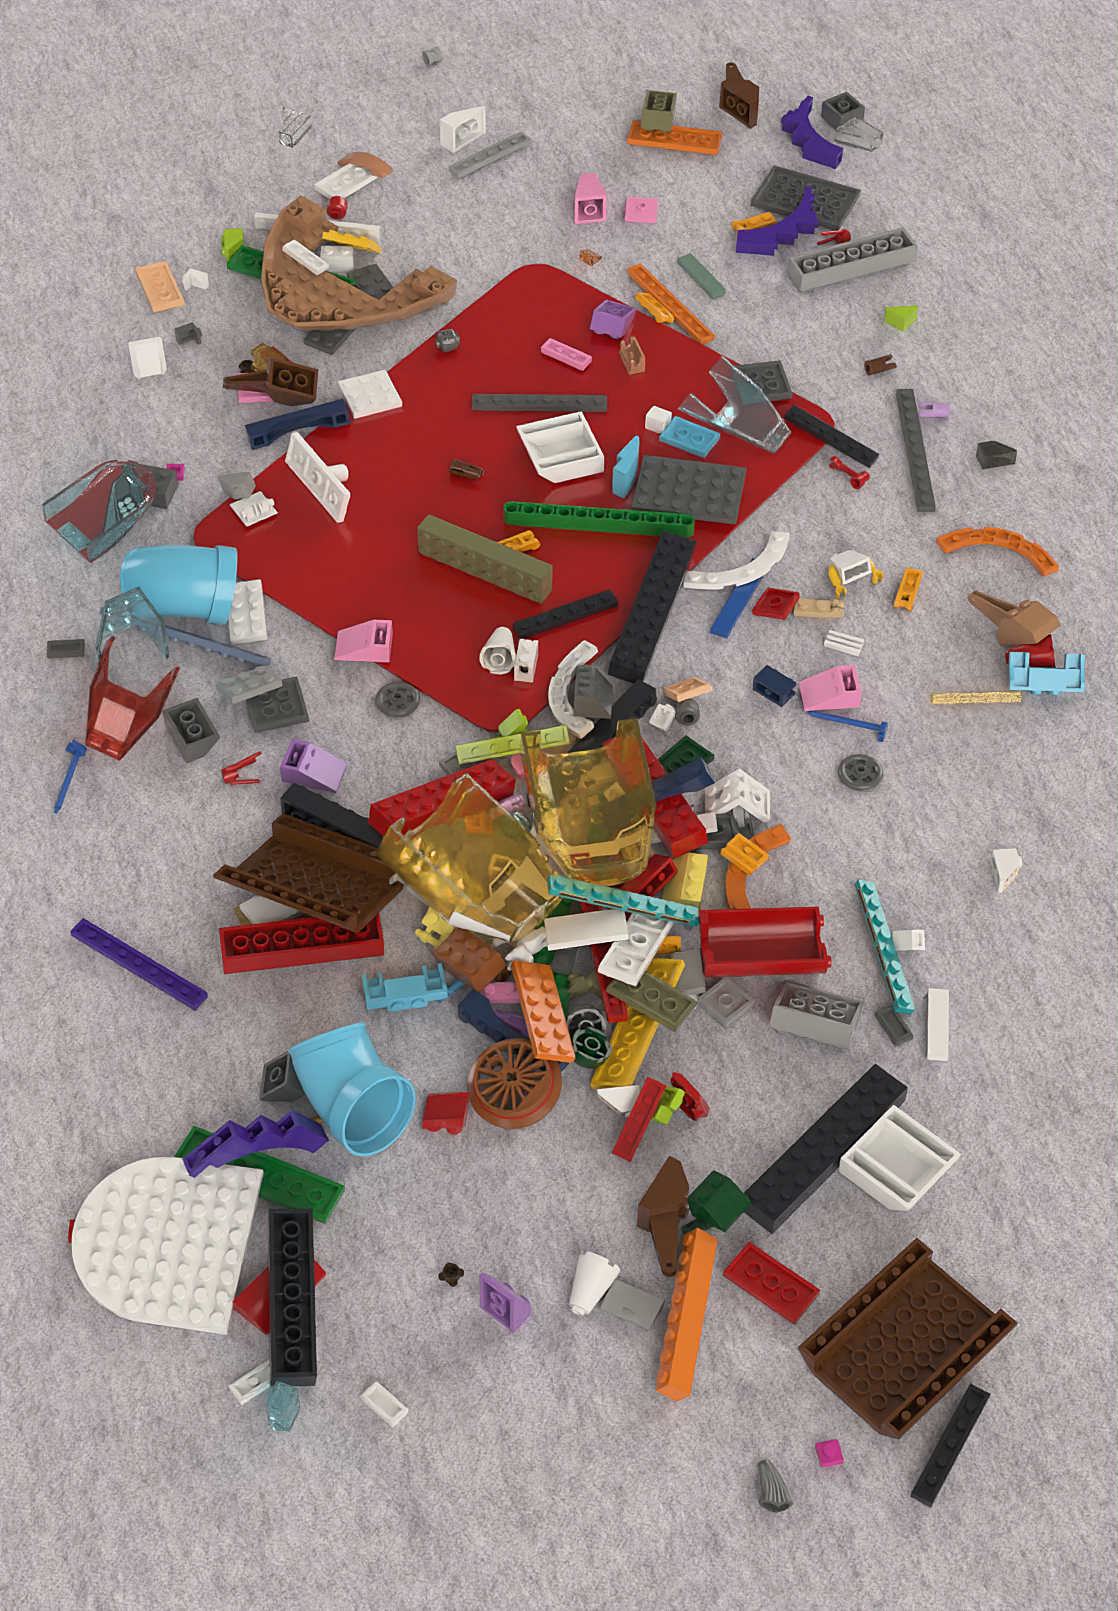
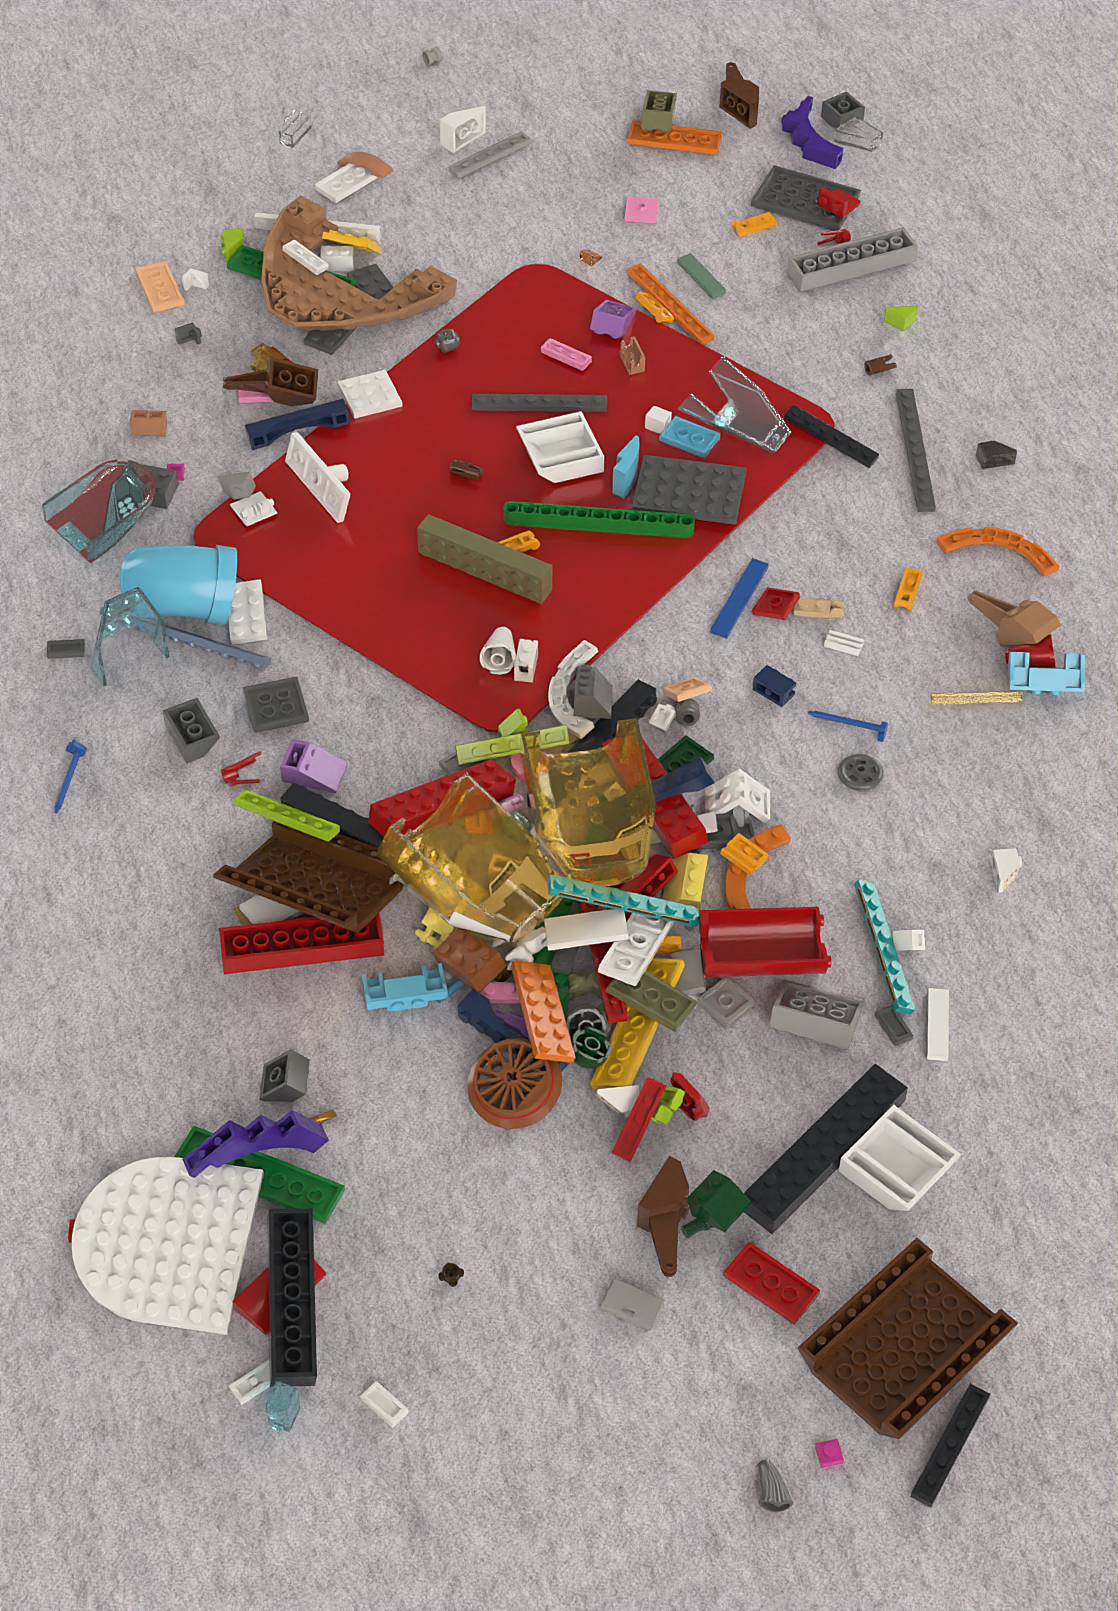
(120, 716): clear red windscreen -> none
(139, 964): dark purple plate -> none
(147, 357): white slope -> none
(148, 422): none -> nougat hinge
(245, 366): dark brown plate -> none
(248, 684): light grey plate -> none
(287, 815): none -> lime plate
(337, 207): red head -> none
(353, 1089): medium azure cylinder -> none
(365, 642): bright pink slope -> none
(410, 706): dark grey plate -> none
(446, 1111): red slope -> none
(502, 1302): medium lavender slope -> none
(565, 614): black plate -> none
(589, 200): bright pink slope -> none
(590, 1282): white cone -> none
(652, 608): black brick -> none
(686, 1315): orange brick -> none
(760, 566): white plate -> none
(766, 239): dark purple arch -> none
(769, 378): dark grey plate -> none
(831, 689): bright pink slope -> none
(837, 202): none -> red bracket
(849, 567): white torso -> none
(858, 479): red brick -> none
(939, 410): lavender hinge -> none

